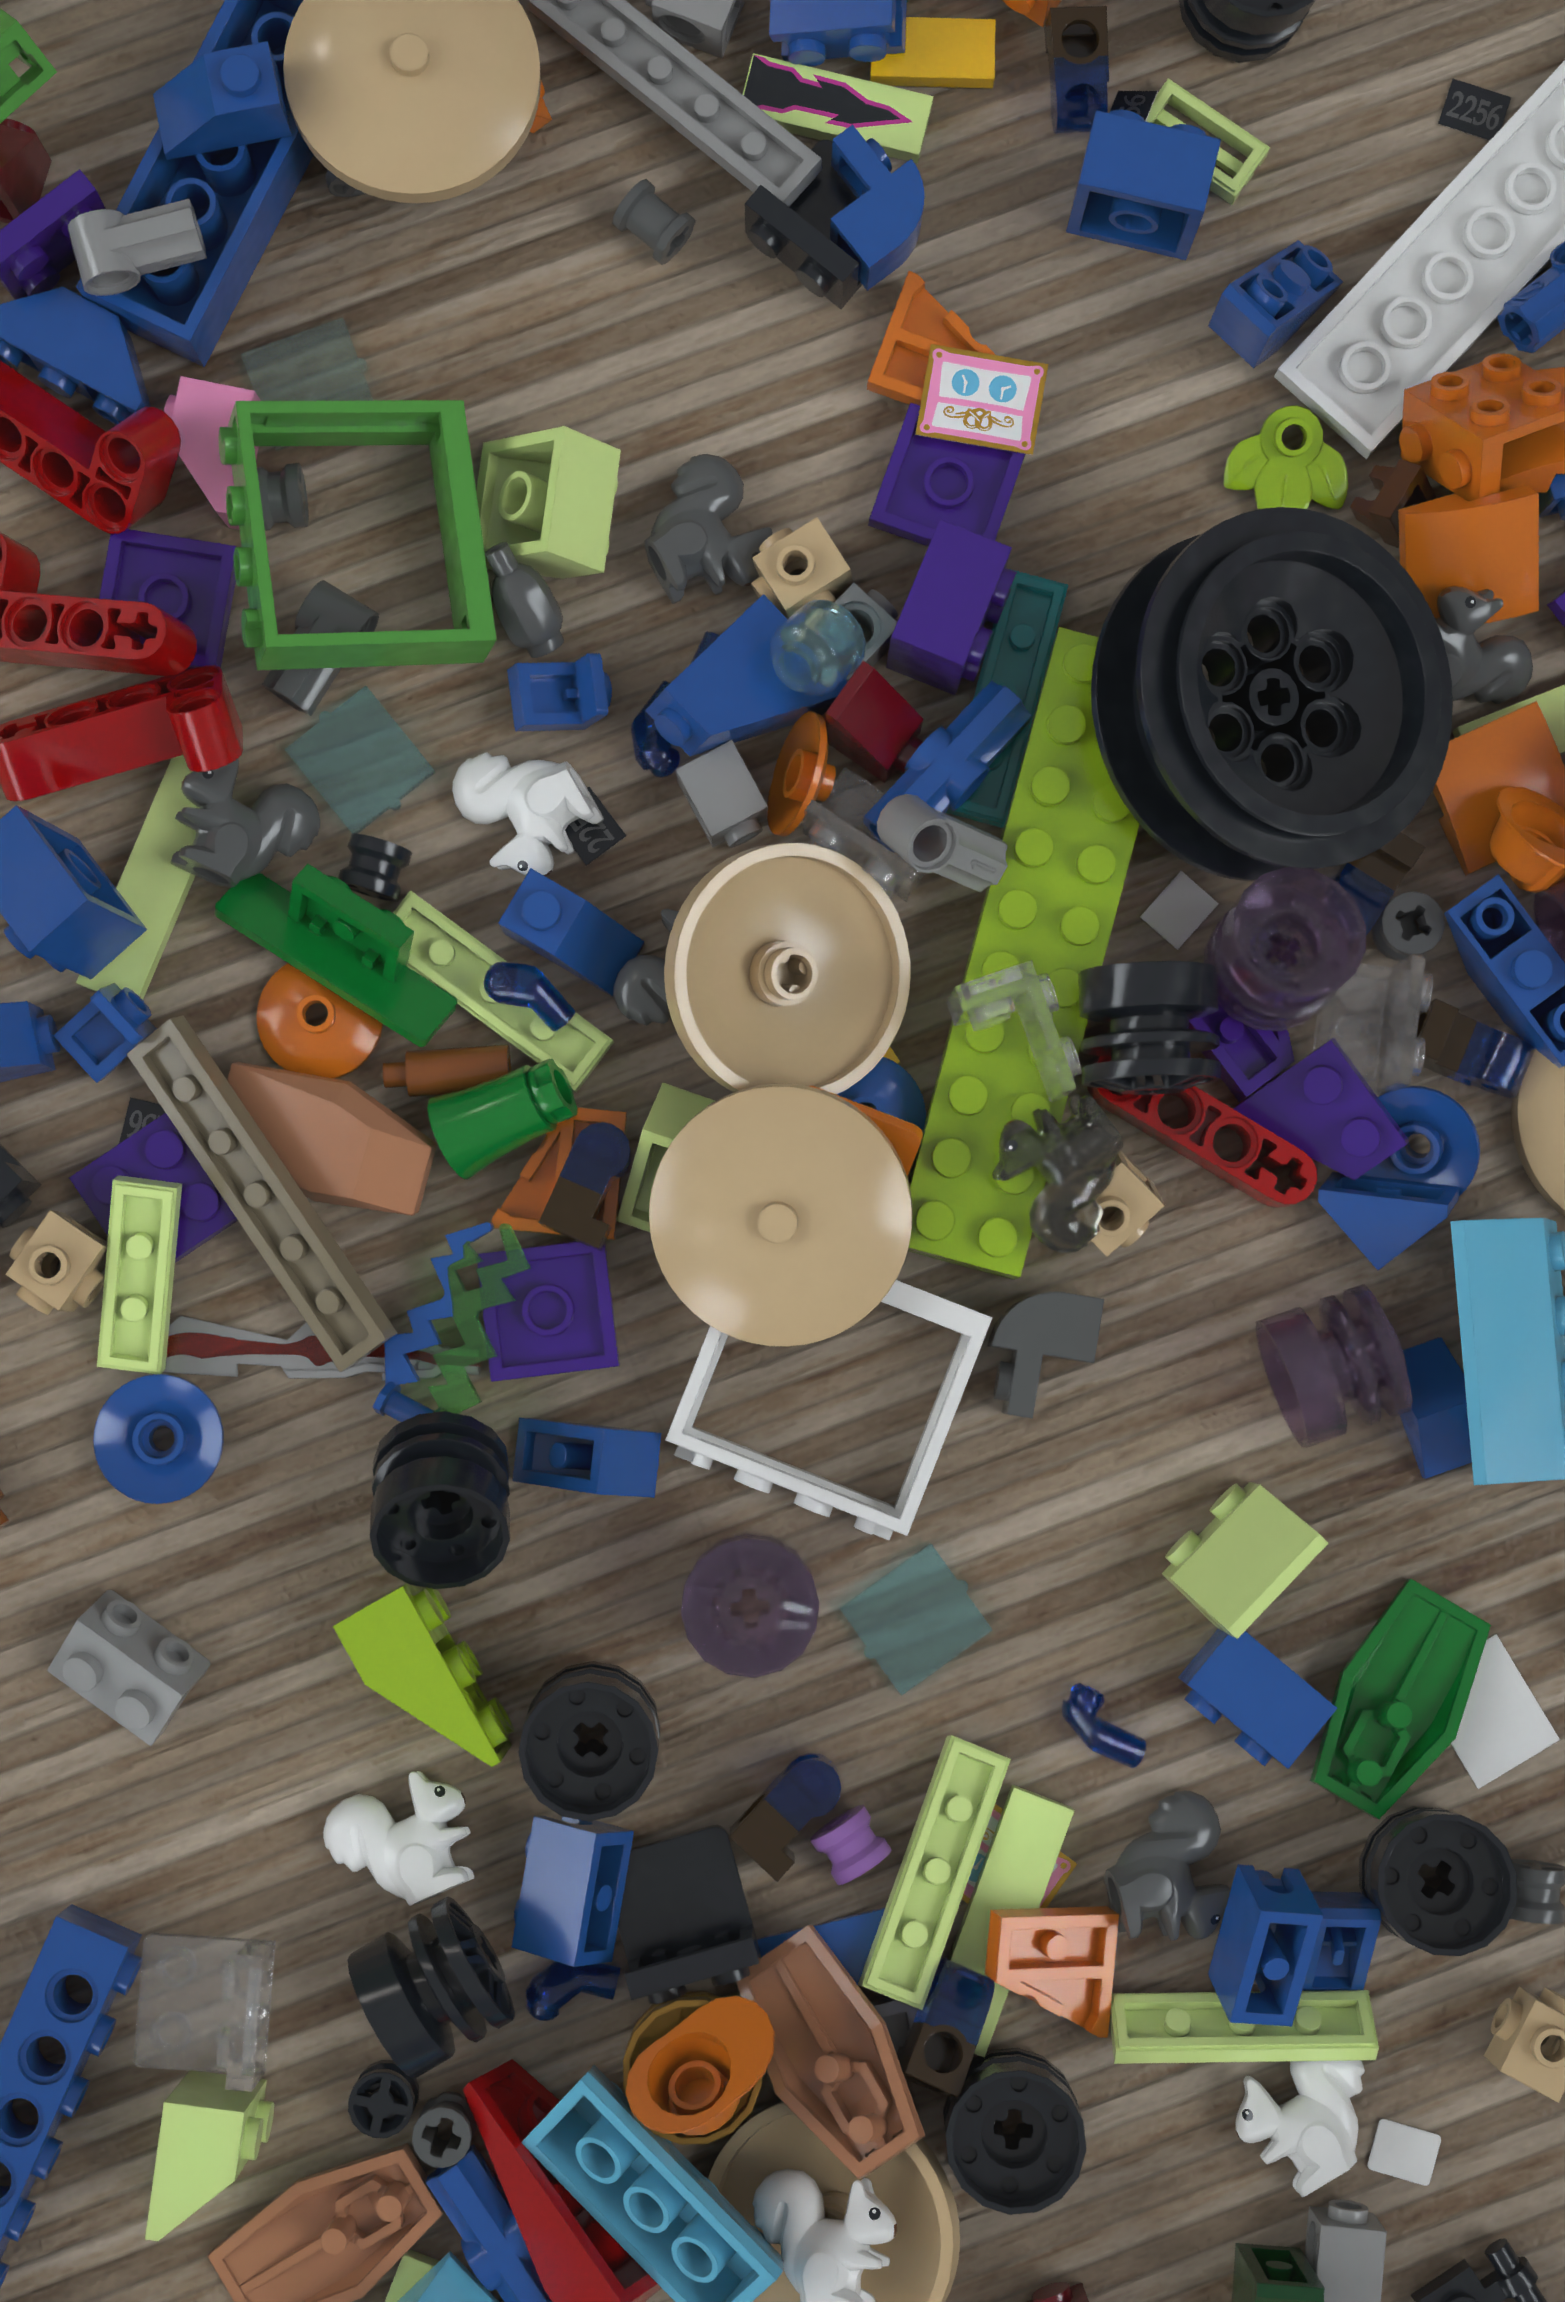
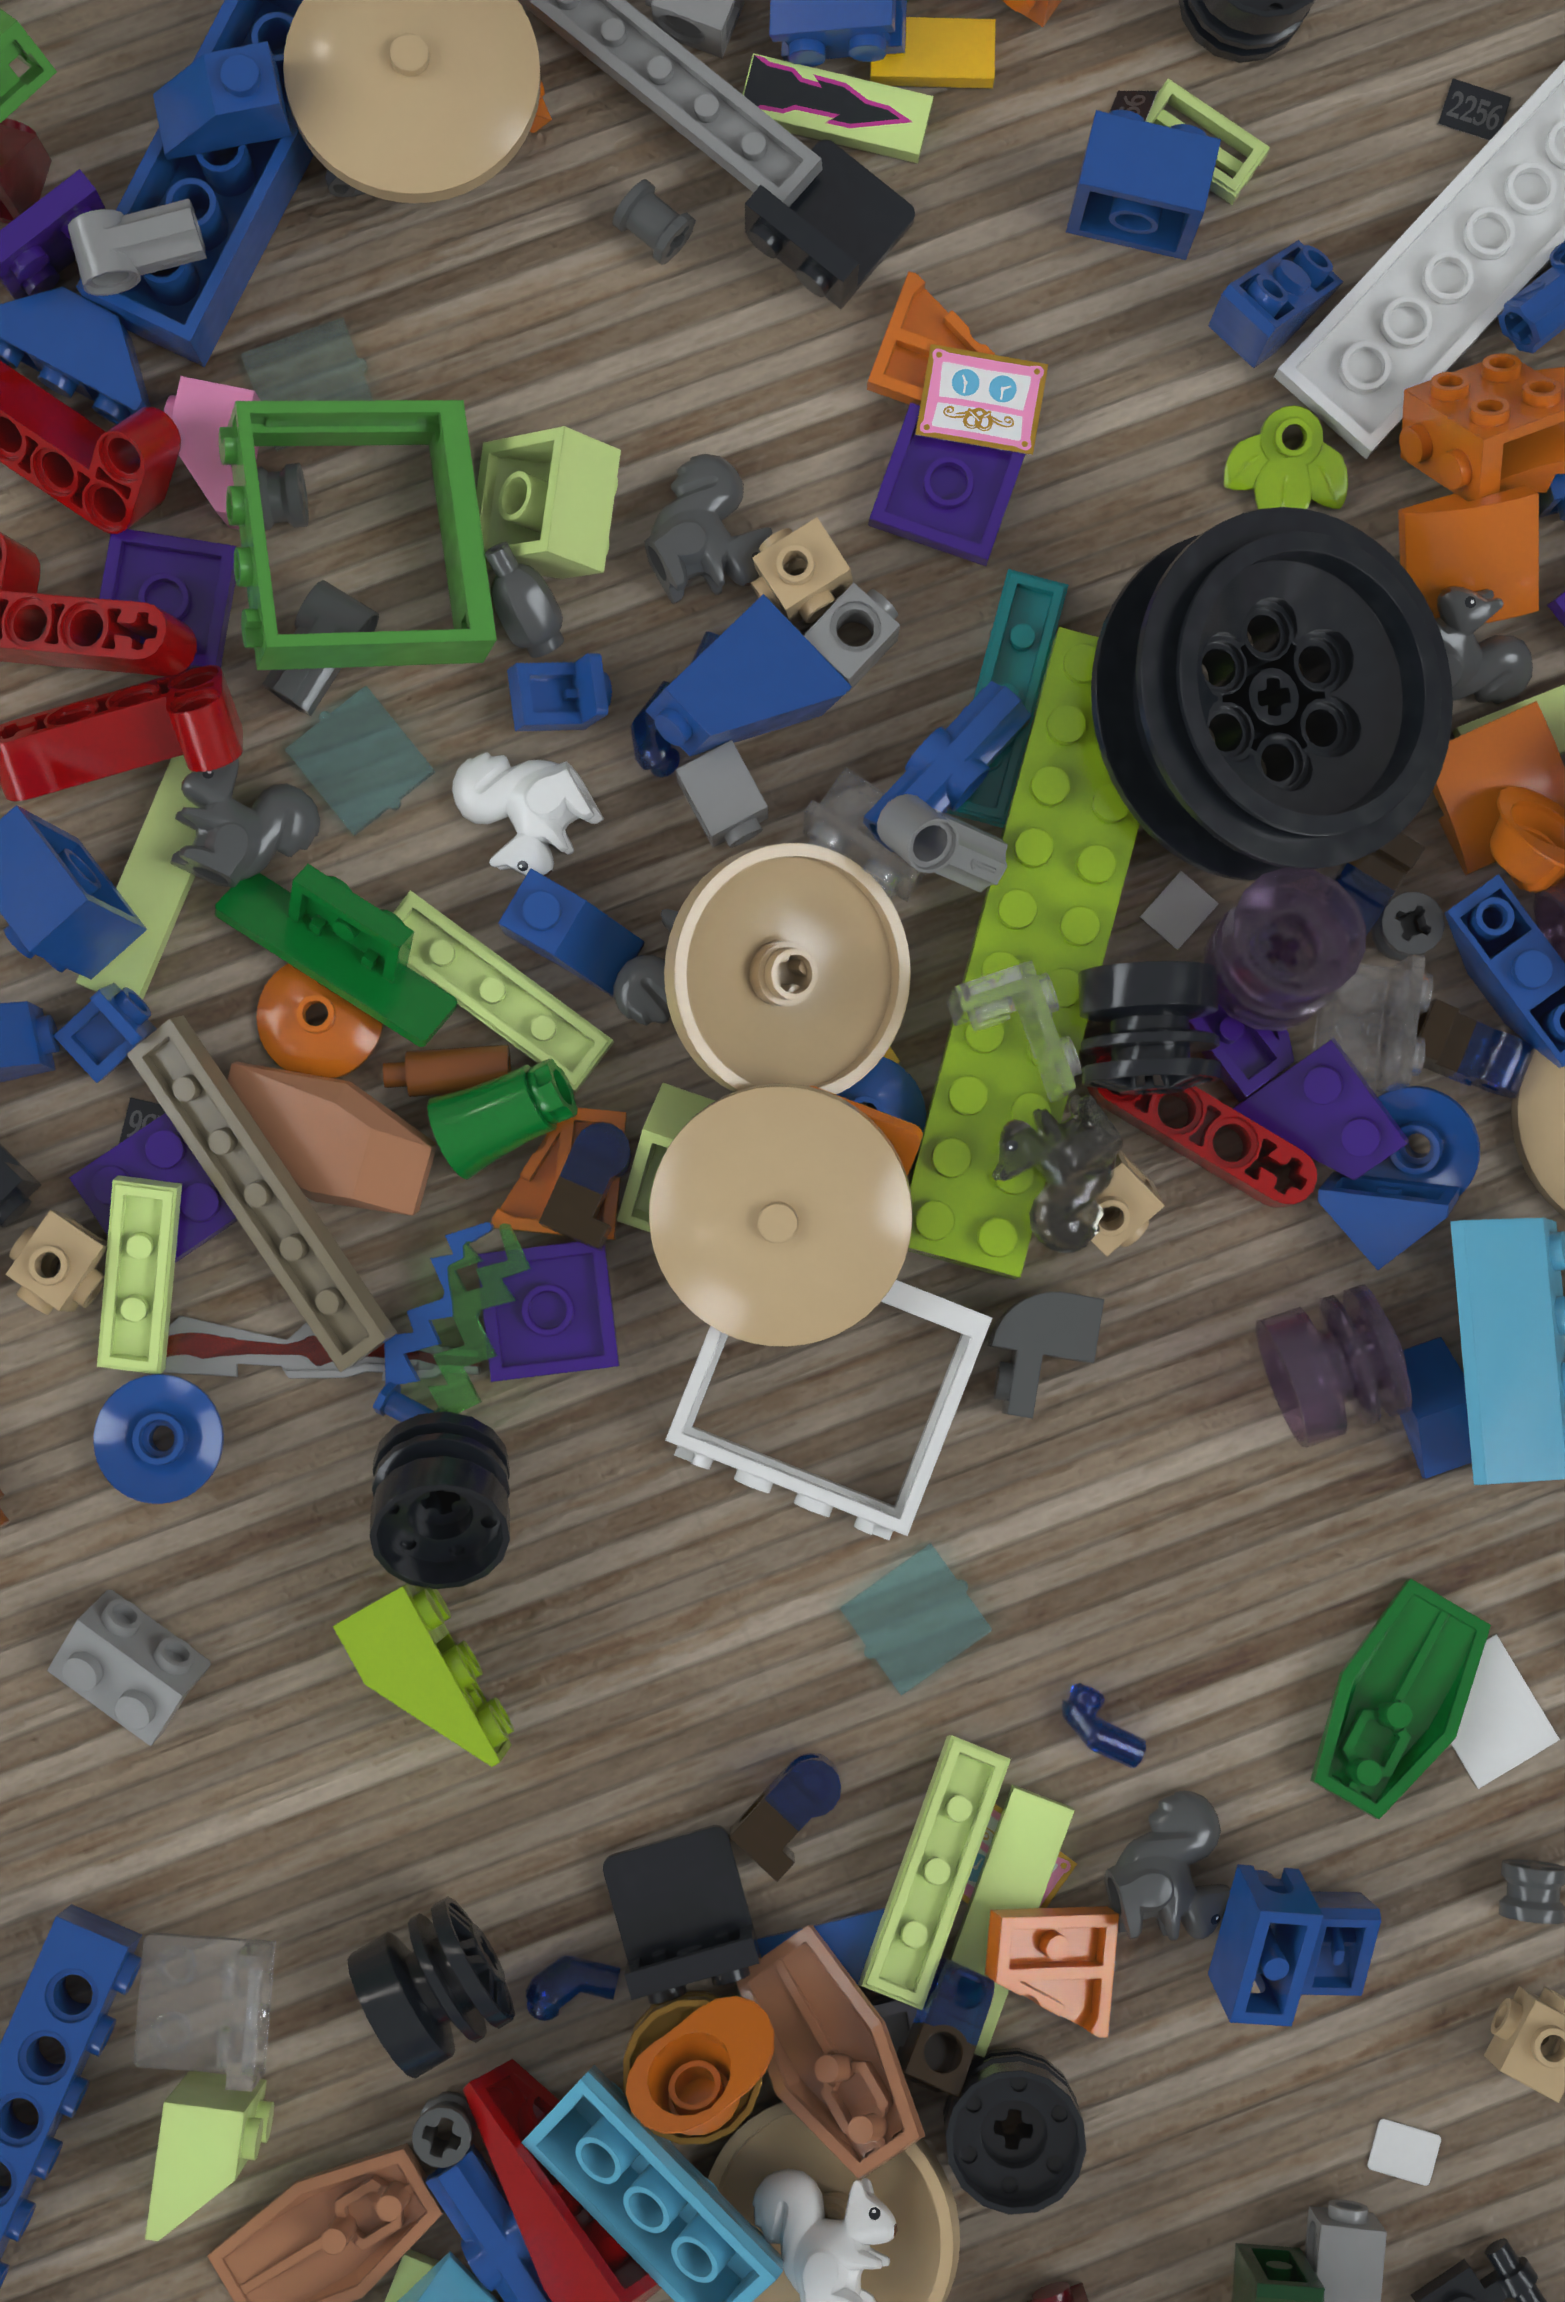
(375, 867): black wheel -> none
(379, 2113): black wheel -> none
(404, 1856): white animal -> none
(529, 988): clear blue arm -> none
(572, 1890): blue brick -> none
(587, 1457): blue slope -> none
(592, 1777): black wheel -> none
(594, 839): black sticker -> none
(778, 1577): clear purple wheel -> none
(800, 774): orange dish -> none
(817, 647): clear light blue head -> none
(850, 1844): medium lavender wheel -> none
(873, 724): dark red slope -> none
(888, 211): blue brick -> none
(945, 613): dark purple brick -> none
(1077, 66): leg -> none
(1197, 2030): yellowish green tile -> none
(1242, 1557): yellowish green slope -> none
(1256, 1694): blue brick -> none
(1312, 2128): white animal -> none
(1398, 488): reddish brown tile -> none
(1475, 1887): black wheel -> none

